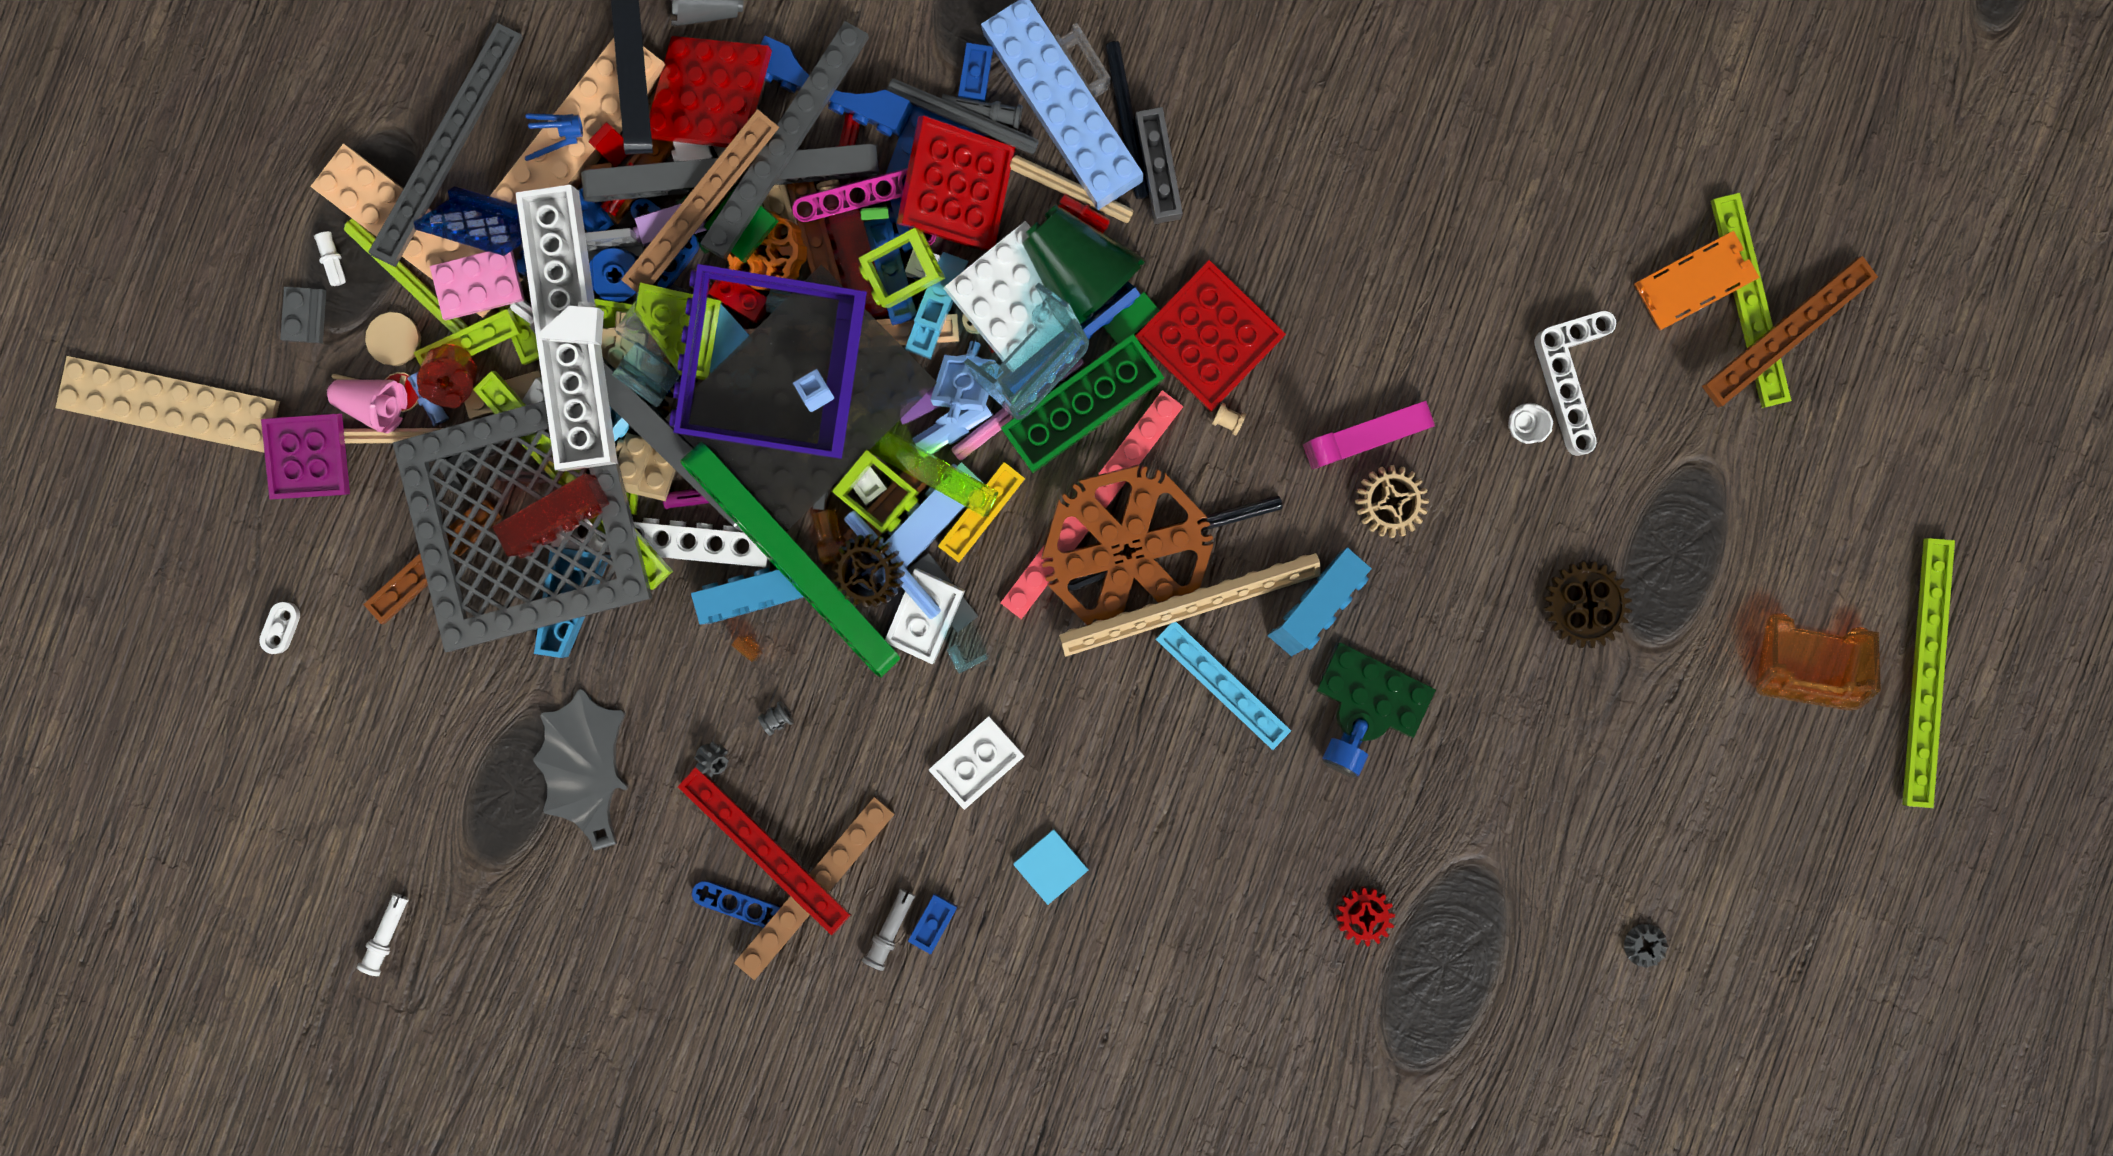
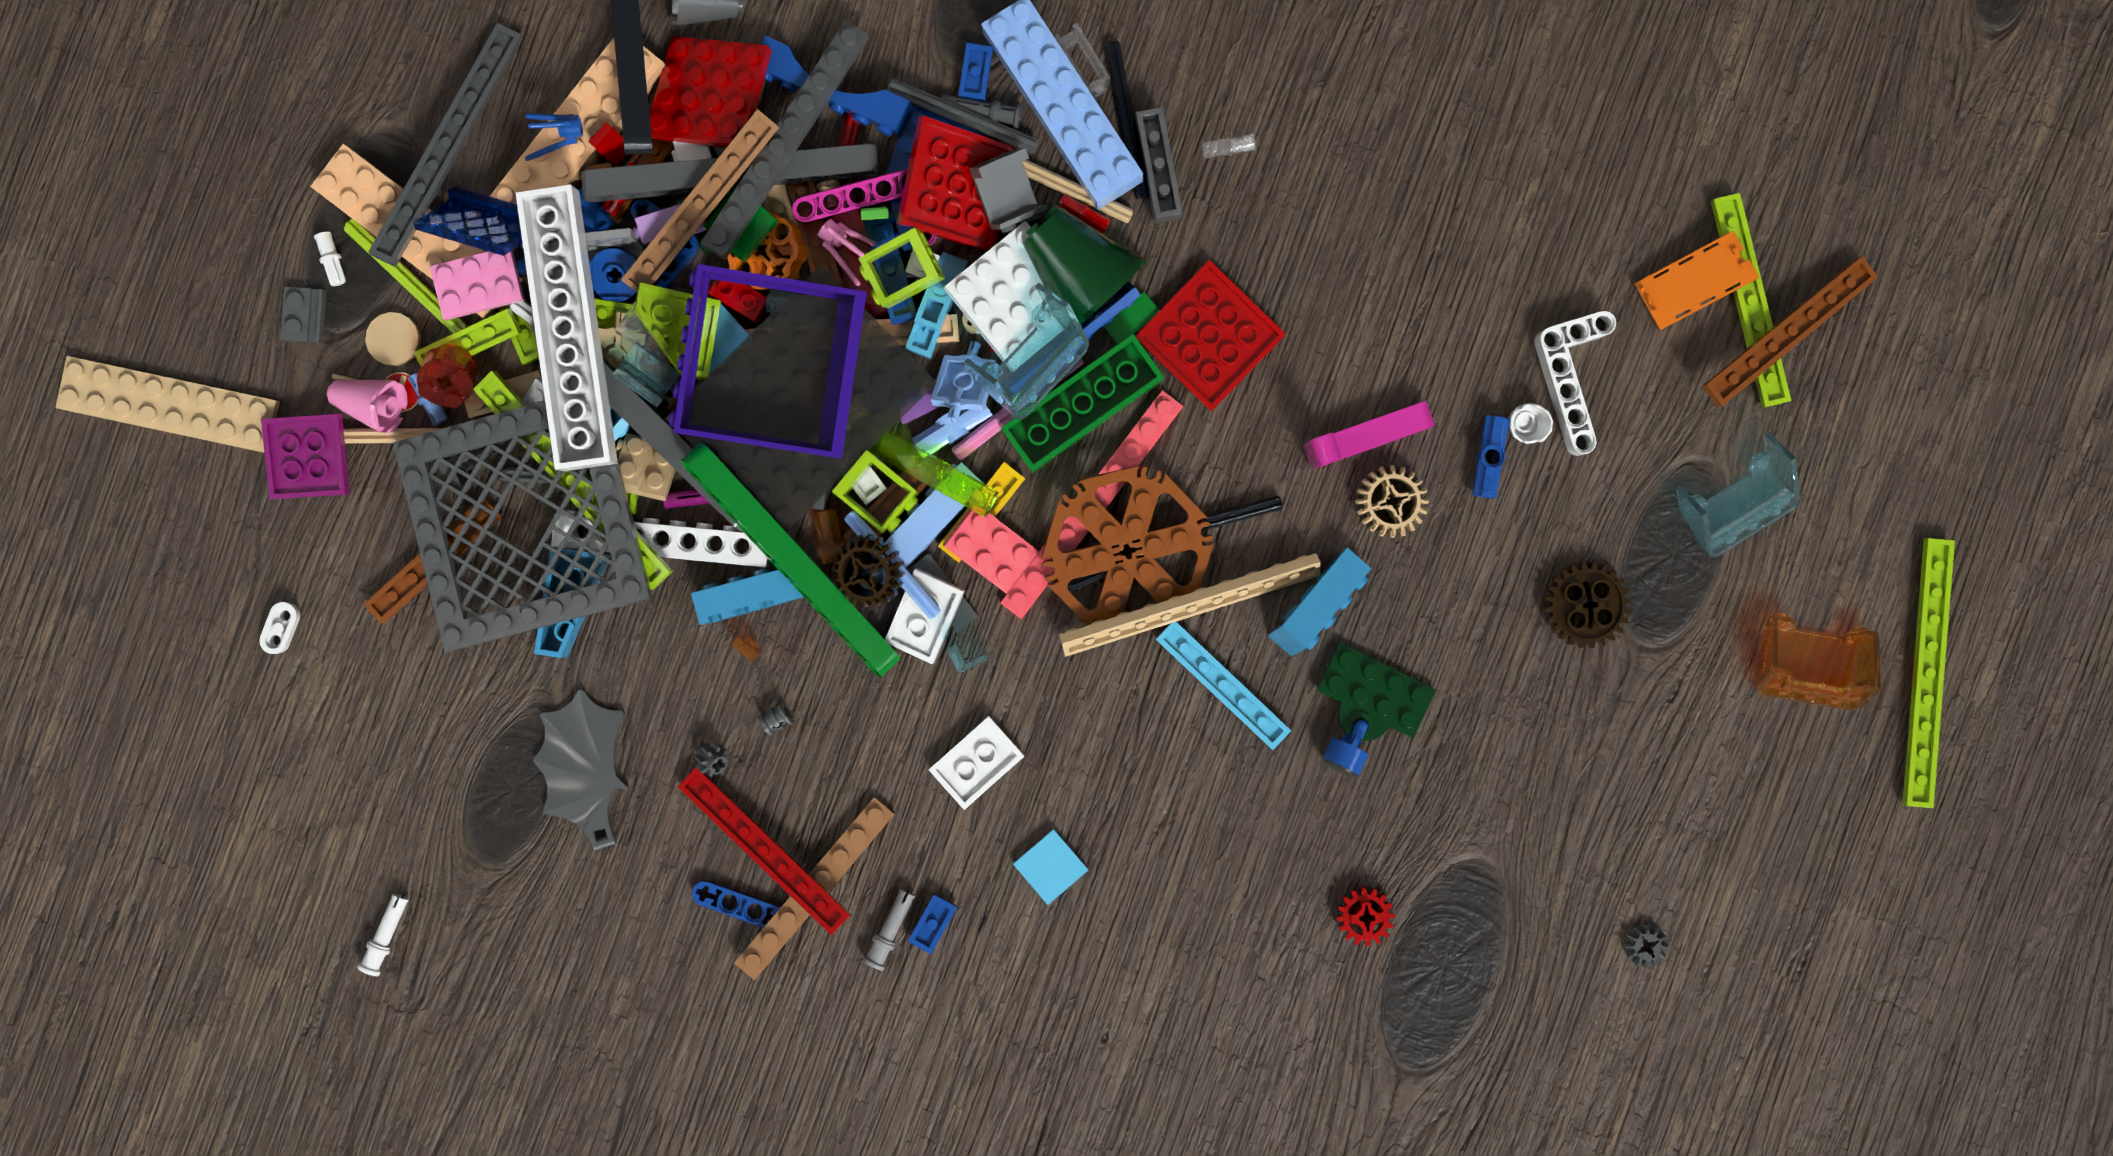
(551, 515): clear red brick -> none
(576, 325): white slope -> none
(813, 390): light blue slope -> none
(834, 235): none -> bright pink plant
(991, 549): none -> coral plate
(1006, 190): none -> panel
(1228, 146): none -> clear axle
(1229, 419): tan bush -> none
(1492, 439): none -> blue piece
(1746, 505): none -> clear light blue windscreen

